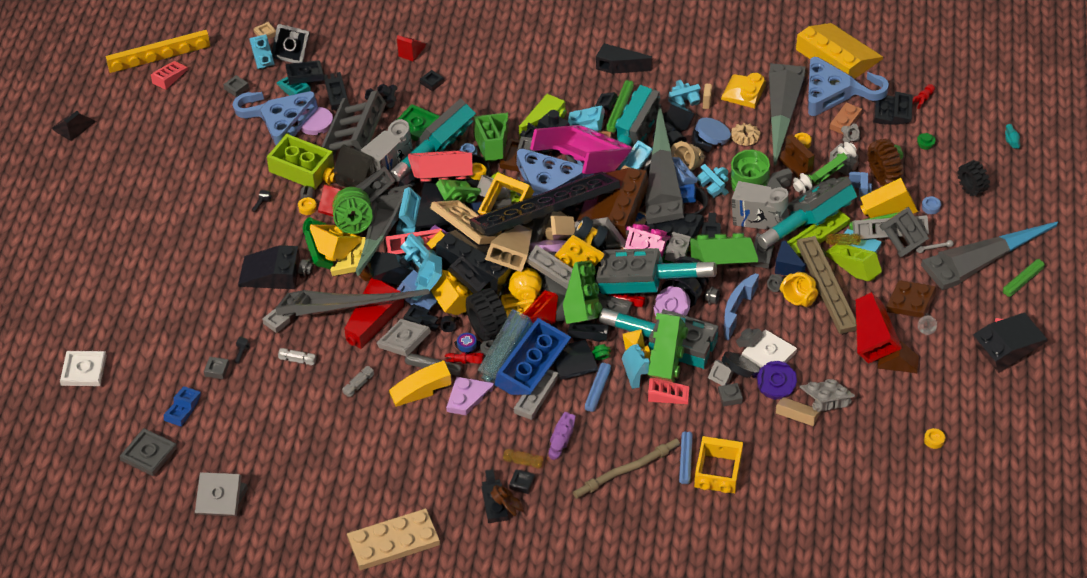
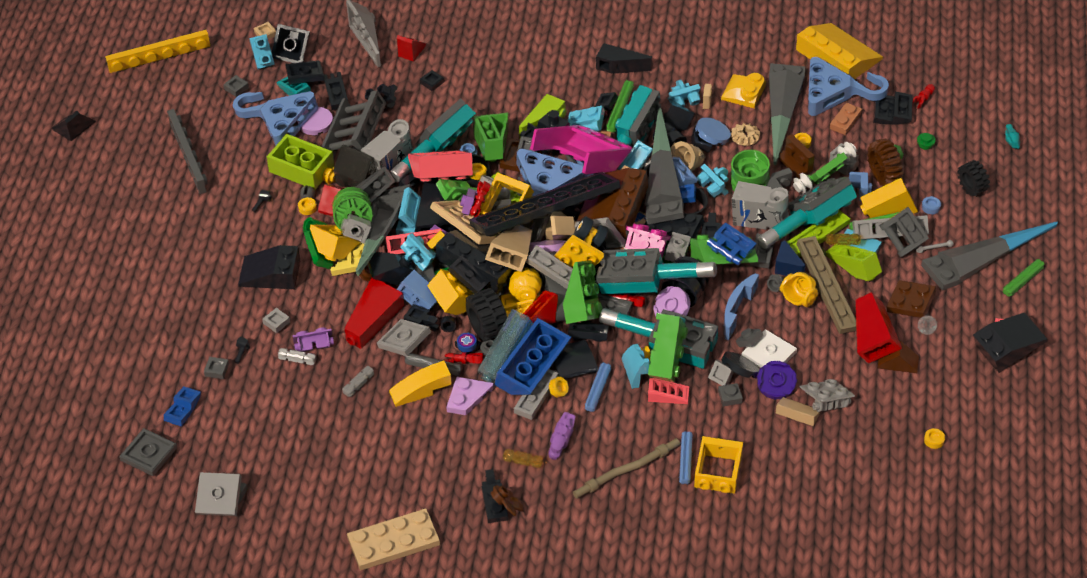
(83, 368): white plate -> none
(165, 77): coral slope -> none
(189, 155): none -> dark grey plate
(305, 267): dark grey plate -> none
(305, 339): none -> medium lavender hinge
(312, 302): dark grey plate -> none
(354, 221): none -> light grey brick
(363, 27): none -> light grey wedge
(418, 120): green plate -> none
(428, 273): medium azure slope -> none
(467, 201): none -> medium lavender bracket
(482, 190): none -> red piece
(522, 481): black tile -> none
(558, 387): none -> yellow tile
(601, 352): green plate -> none
(632, 338): yellow slope -> none
(712, 295): dark grey plate -> none
(734, 240): none -> blue plate
(855, 136): light grey plate -> none

